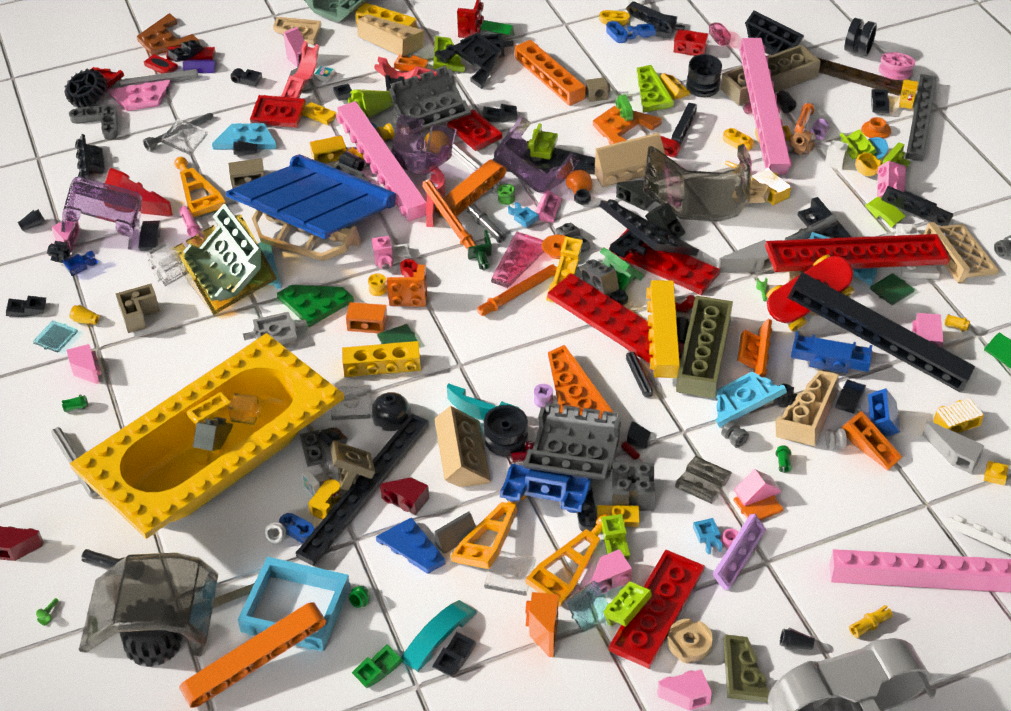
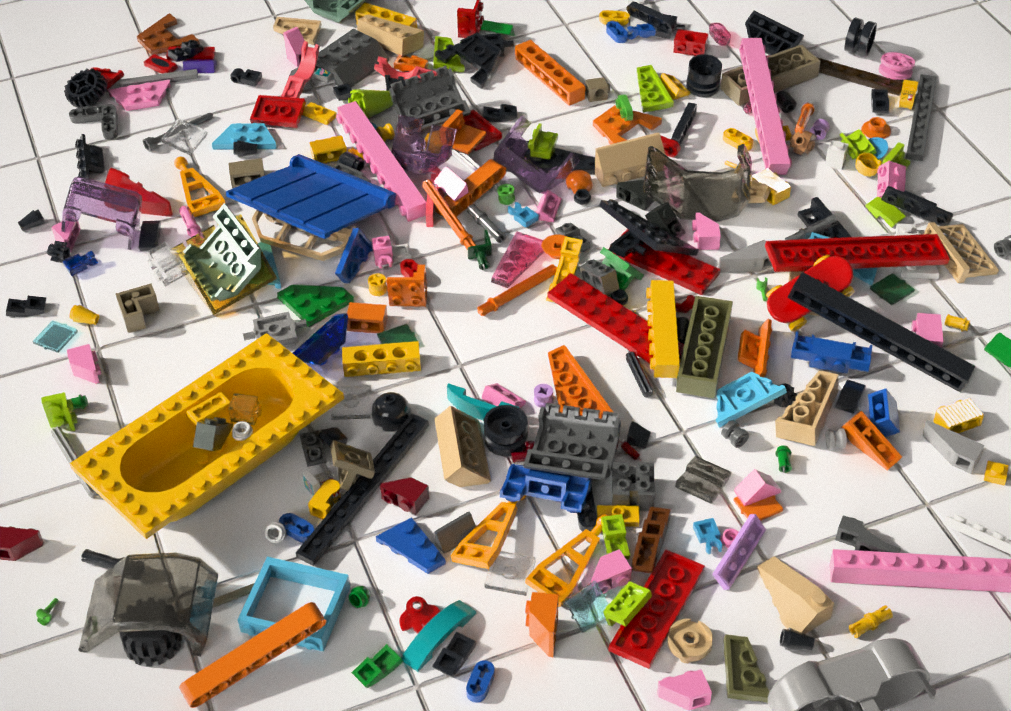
(59, 410): none -> lime bracket
(241, 431): none -> white plate
(324, 341): none -> clear blue wedge
(351, 57): none -> dark grey slope
(353, 255): none -> blue wing
(417, 618): none -> red plate
(451, 184): none -> slope
(466, 136): none -> orange bracket
(475, 680): none -> blue beam
(496, 393): none -> bright pink slope
(651, 540): none -> reddish brown slope
(706, 233): none -> bright pink slope
(797, 599): none -> tan wedge
(855, 534): none -> dark grey slope

